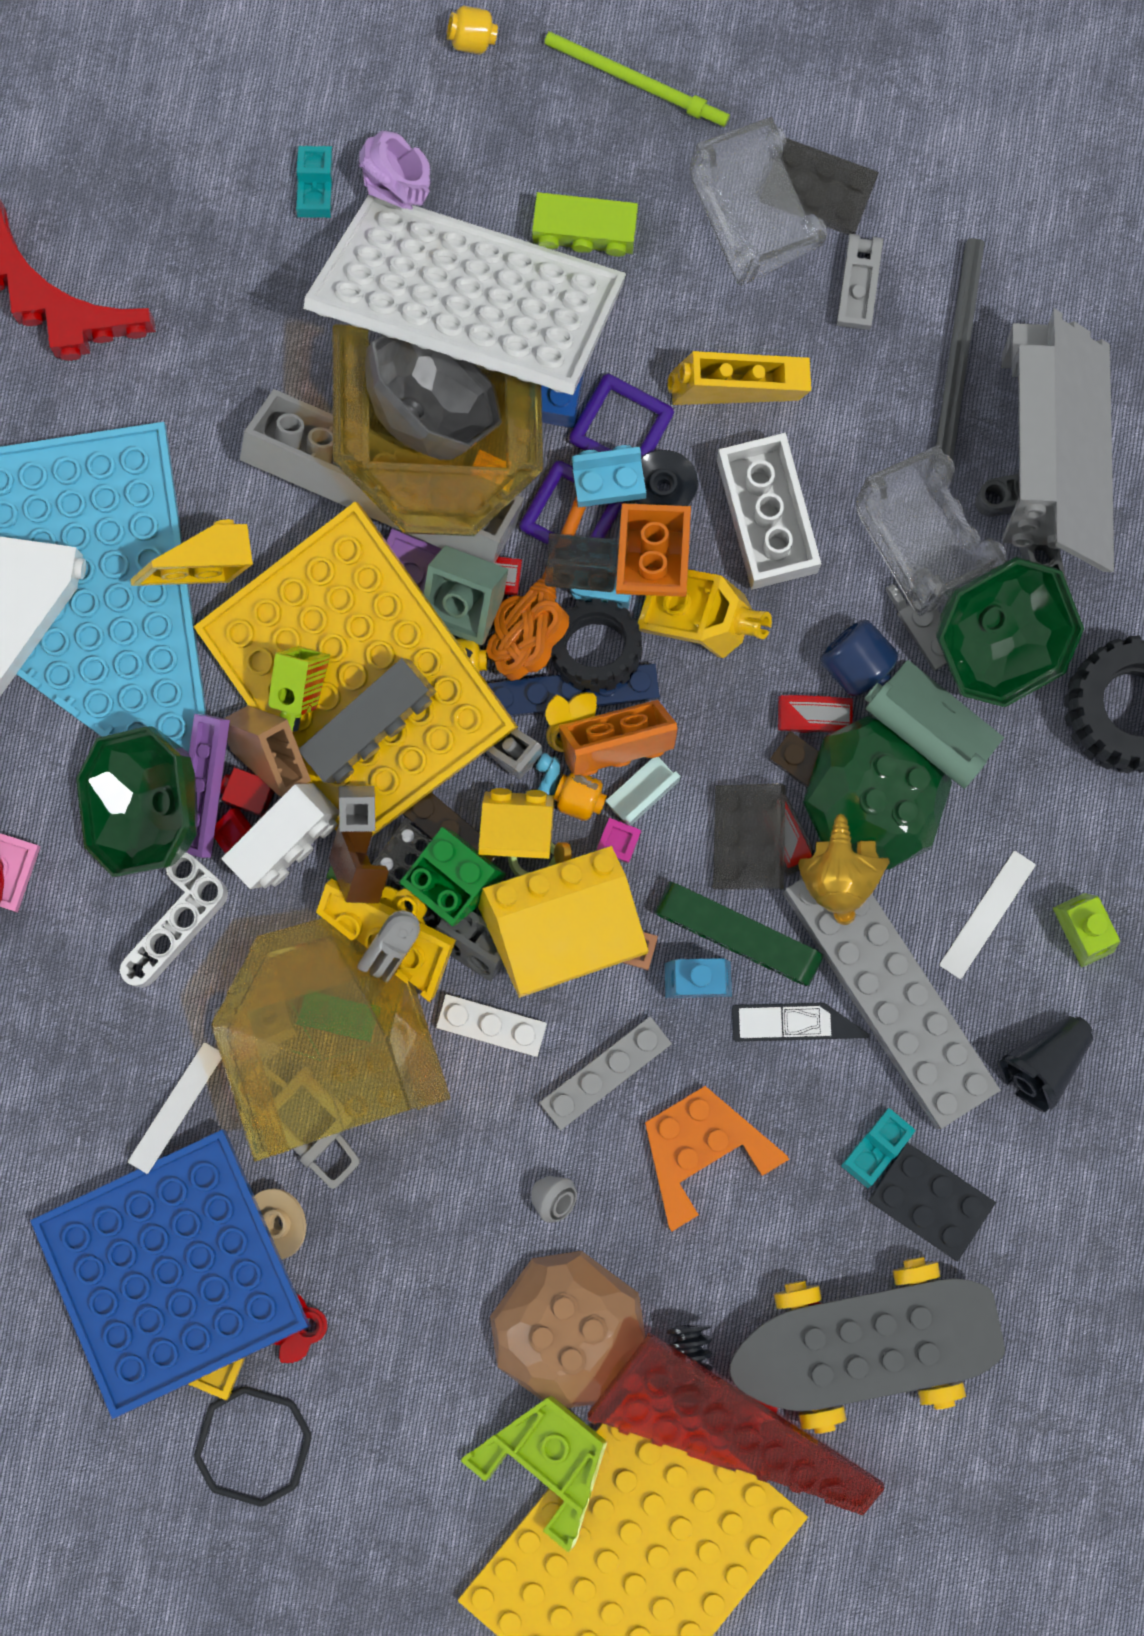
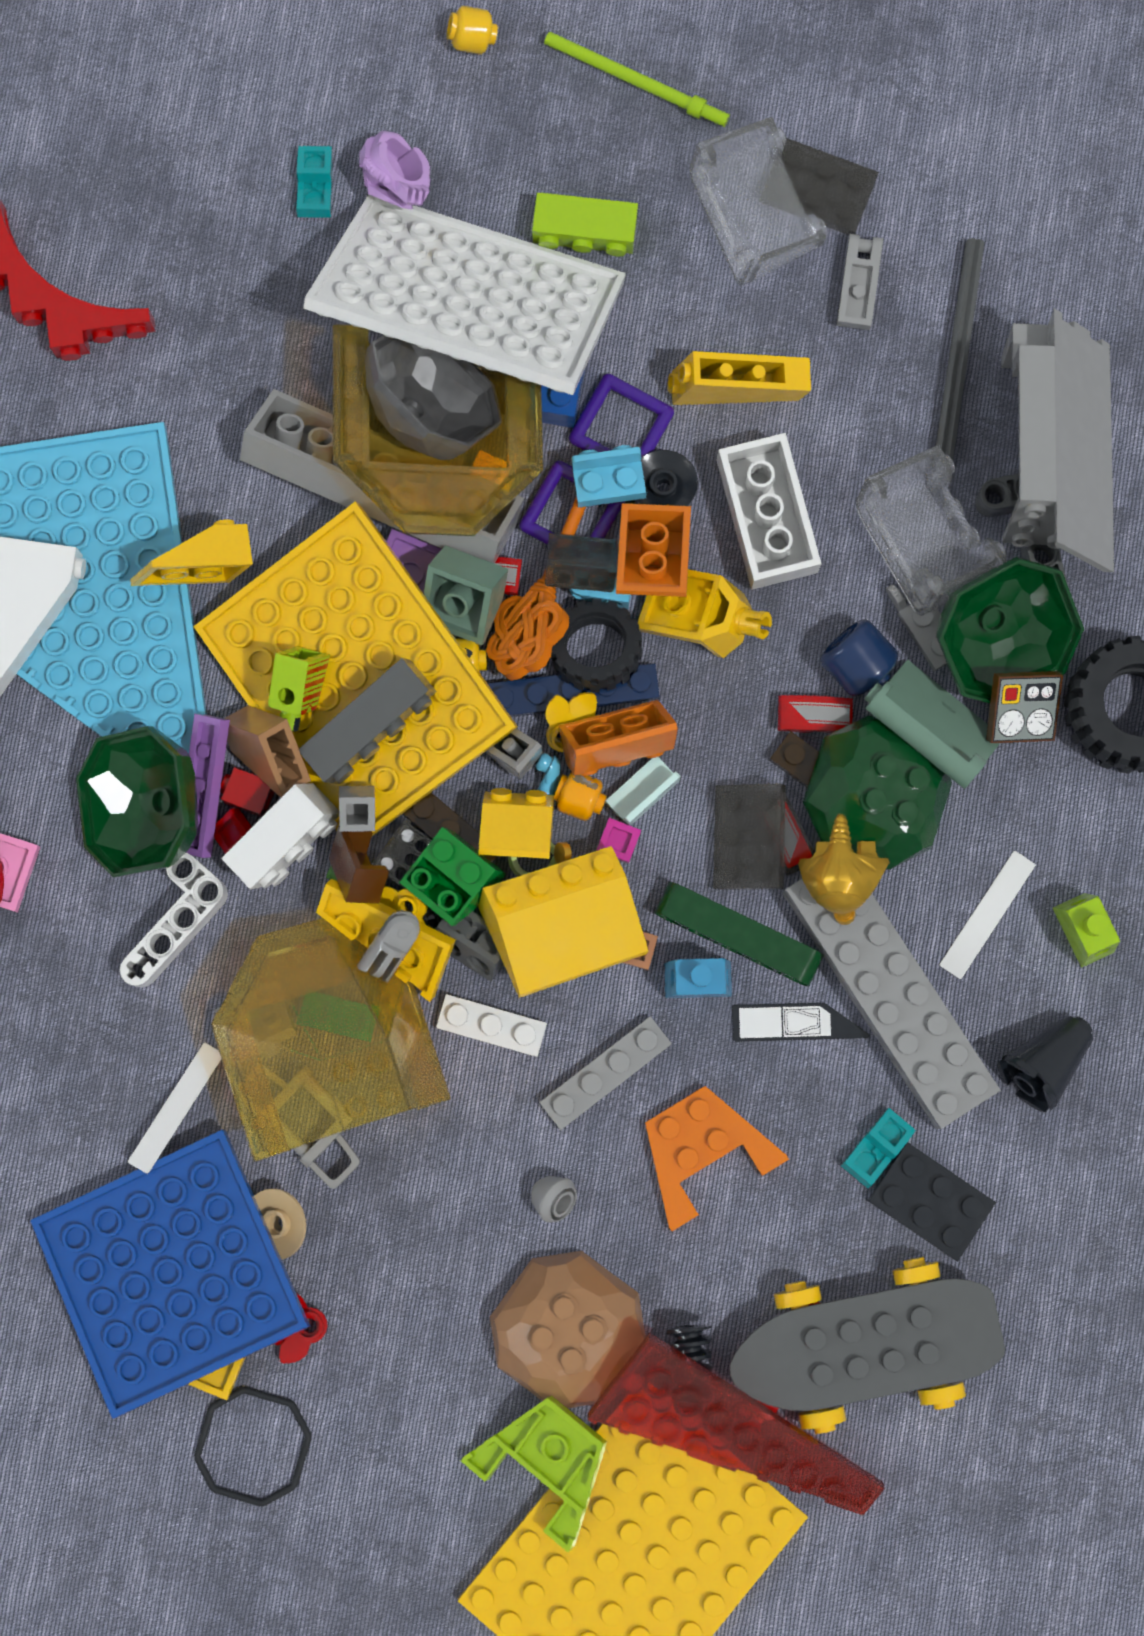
(1024, 707): none -> tile

